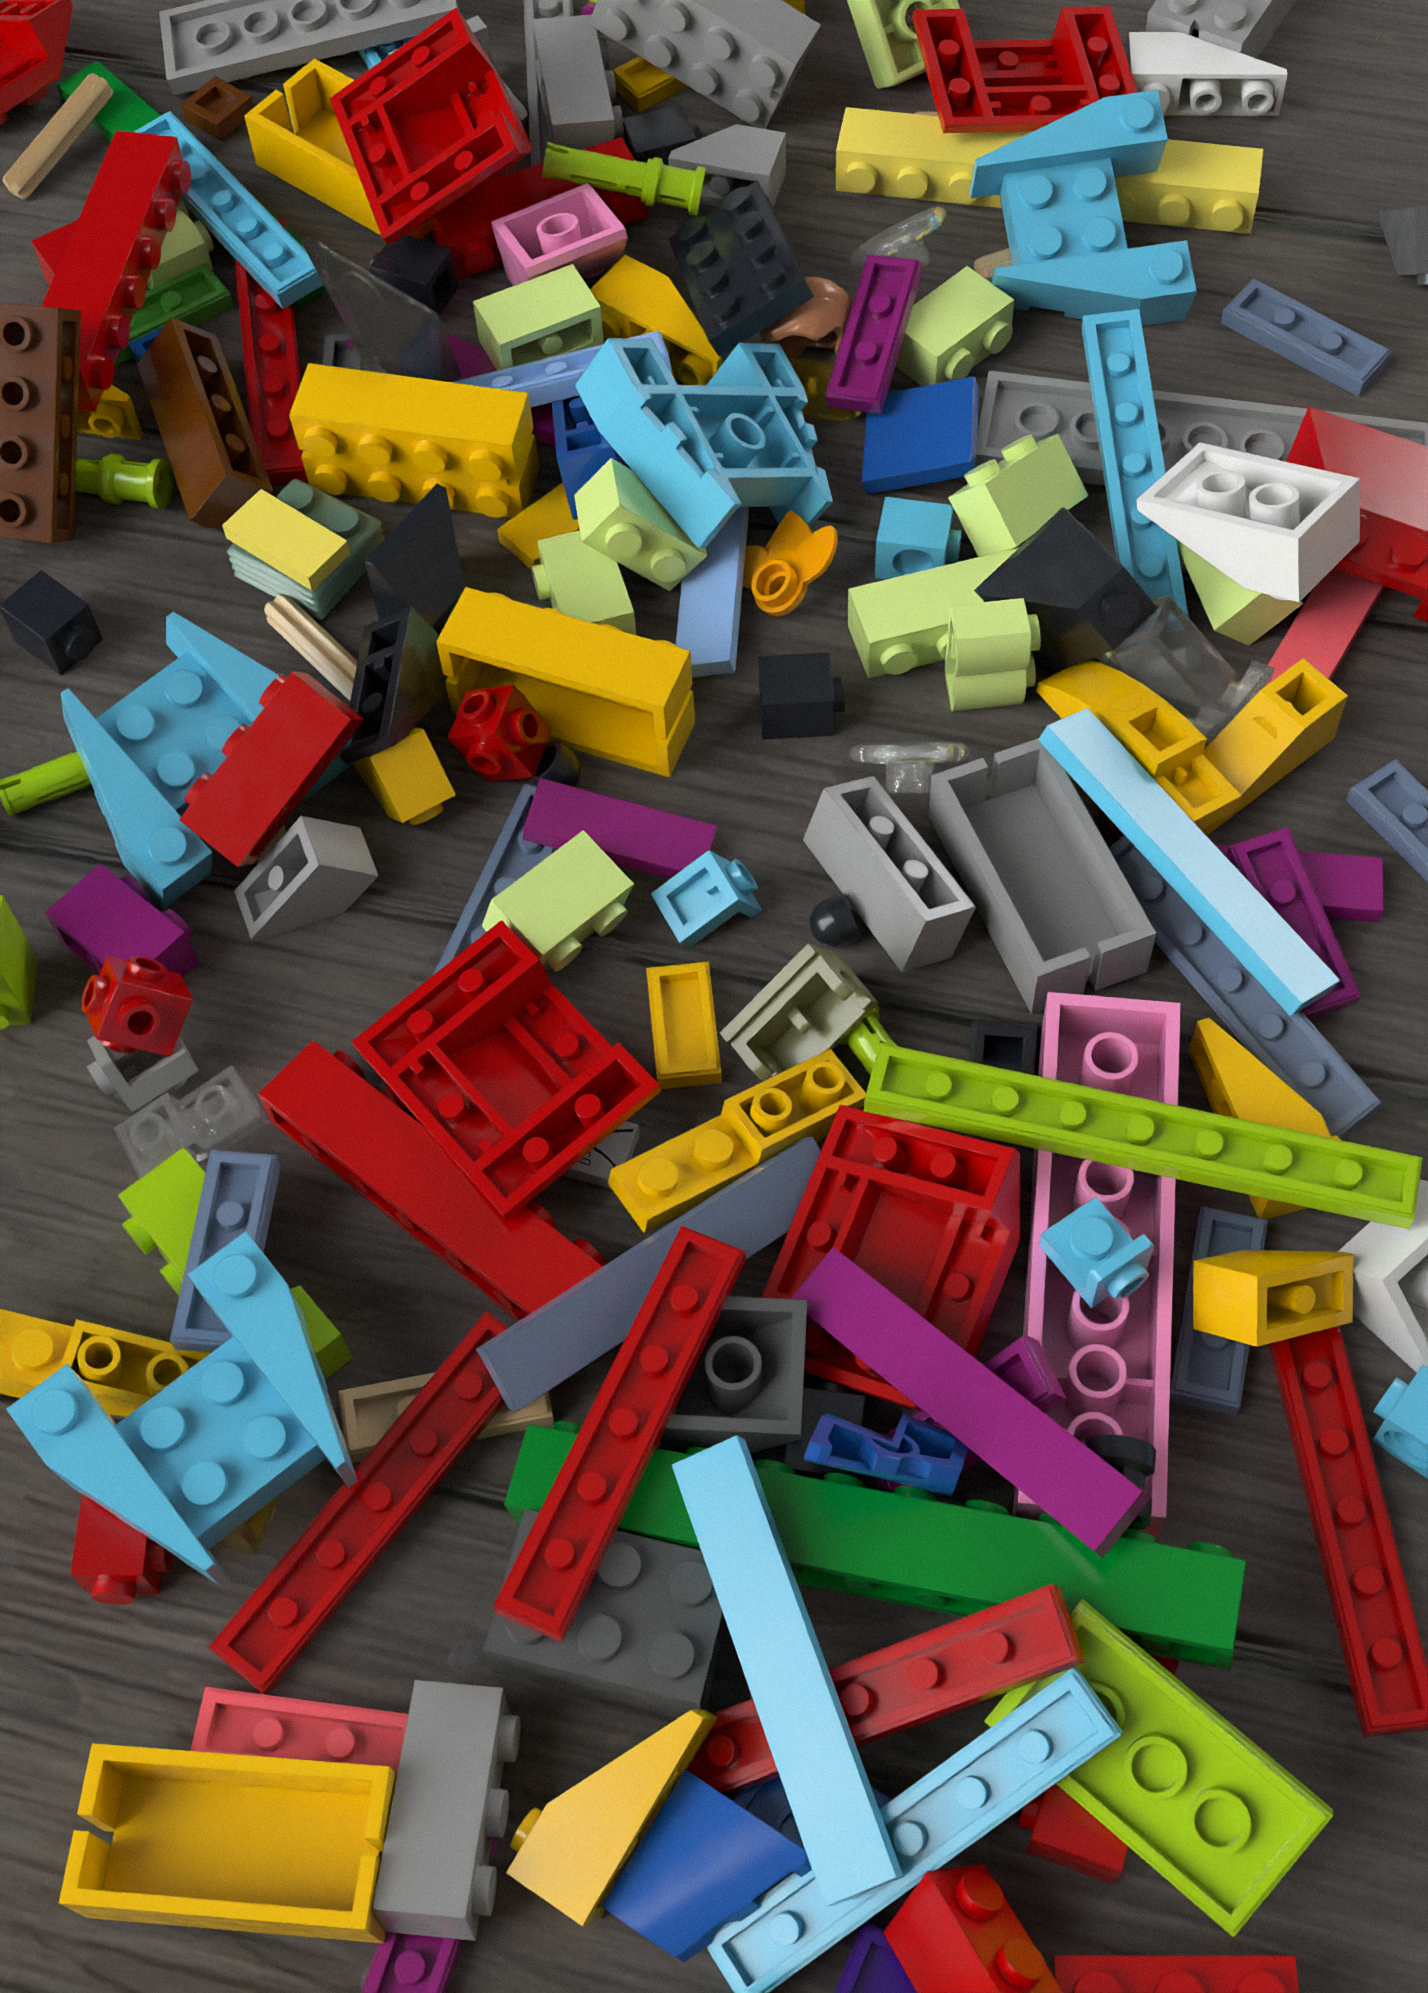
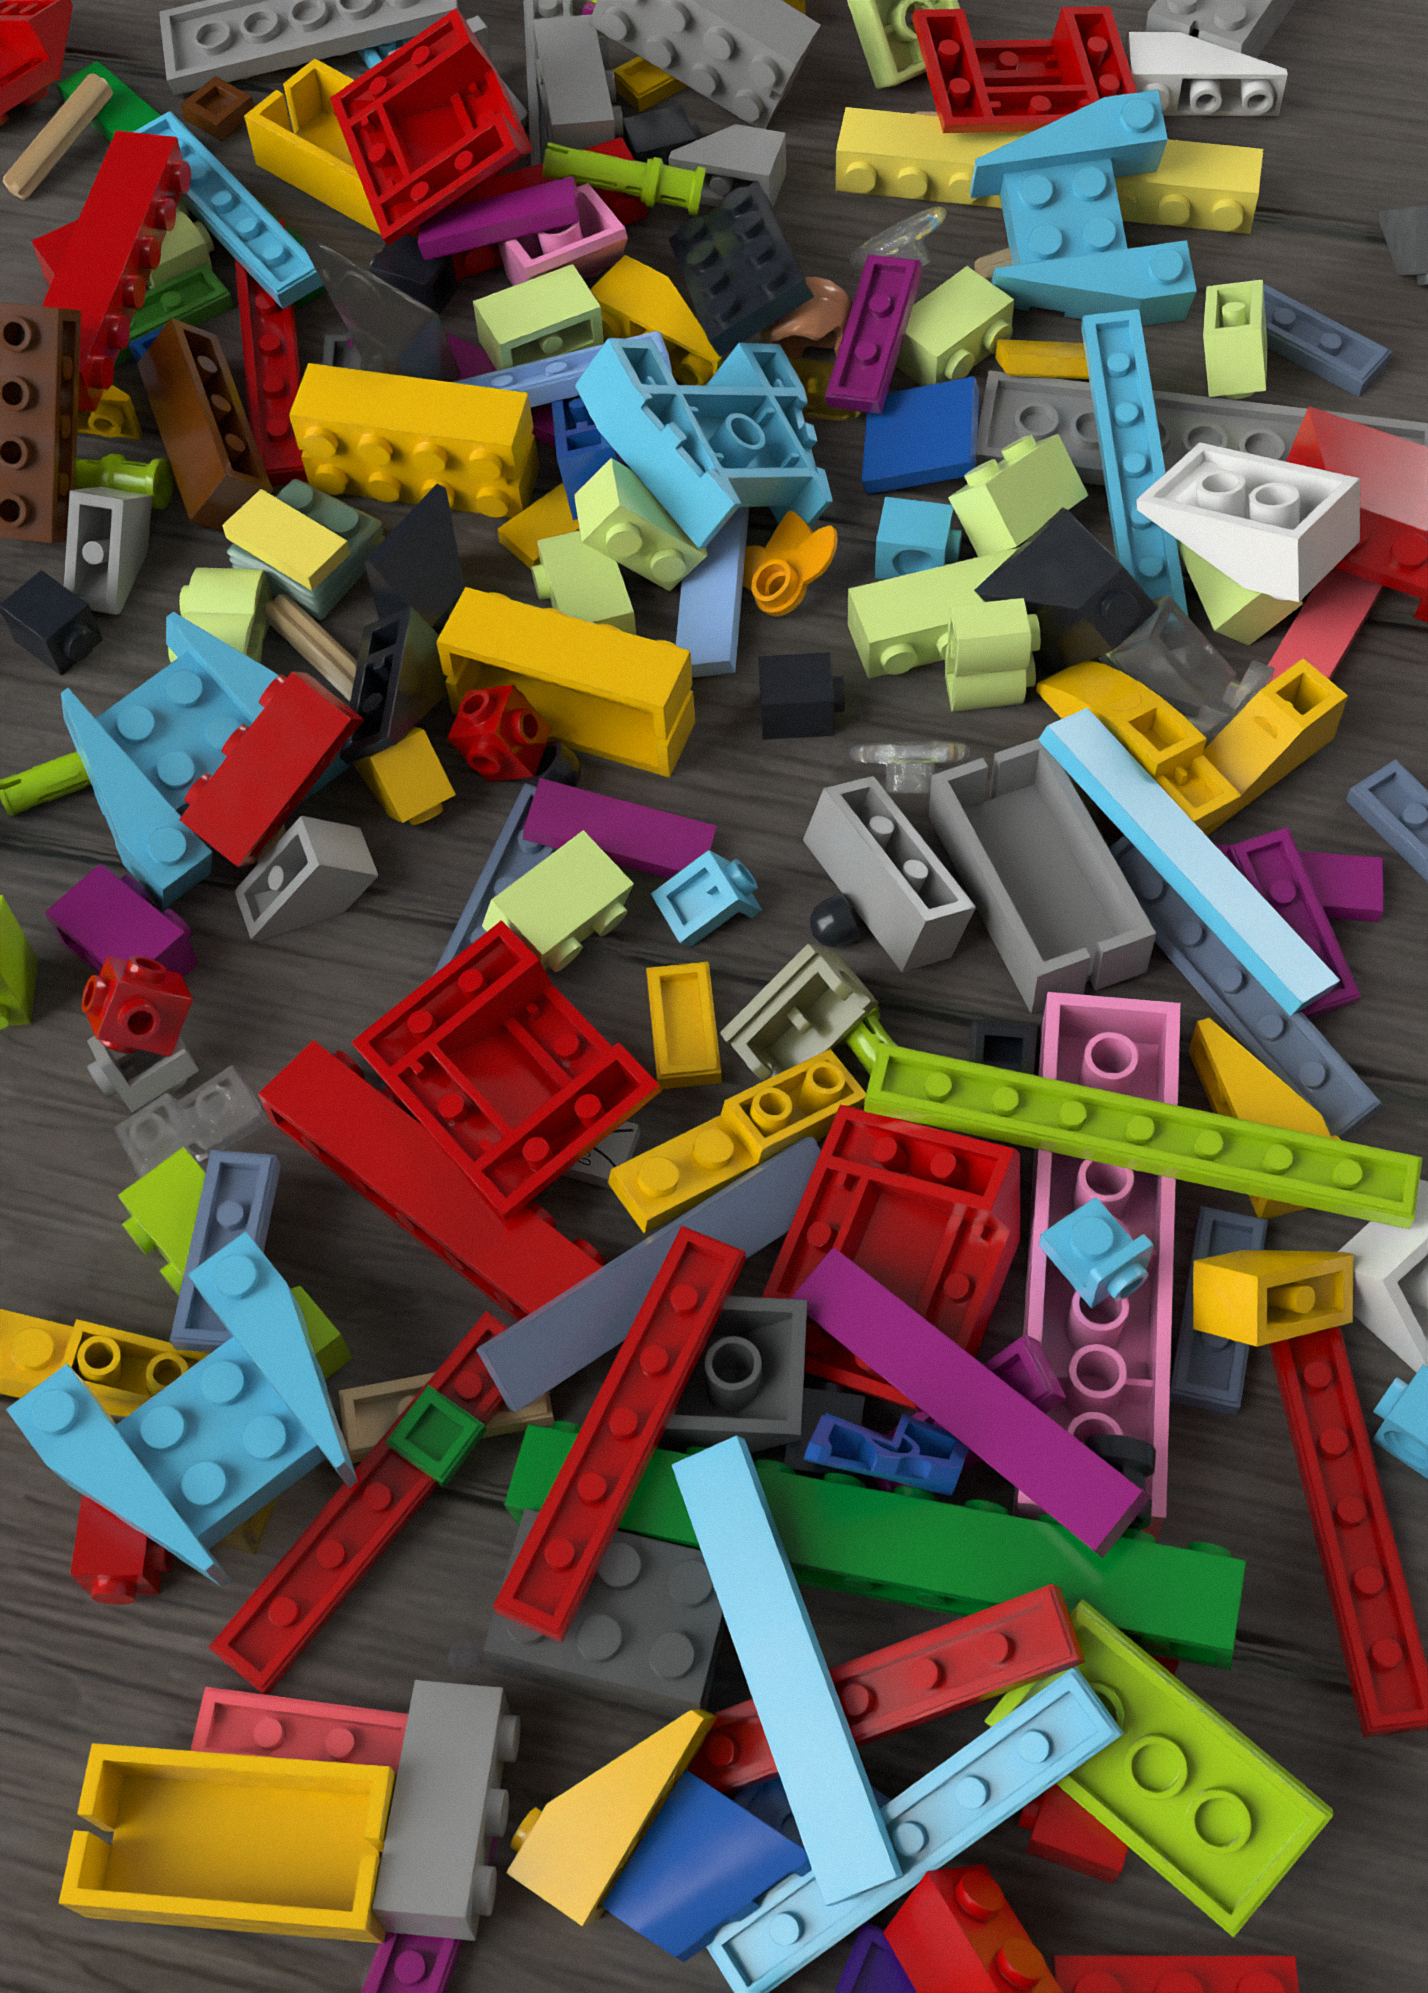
(106, 545): none -> light grey slope
(228, 606): none -> yellowish green brick
(436, 1436): none -> green tile
(500, 218): none -> magenta tile
(1042, 359): none -> yellow tile
(1235, 339): none -> yellowish green brick

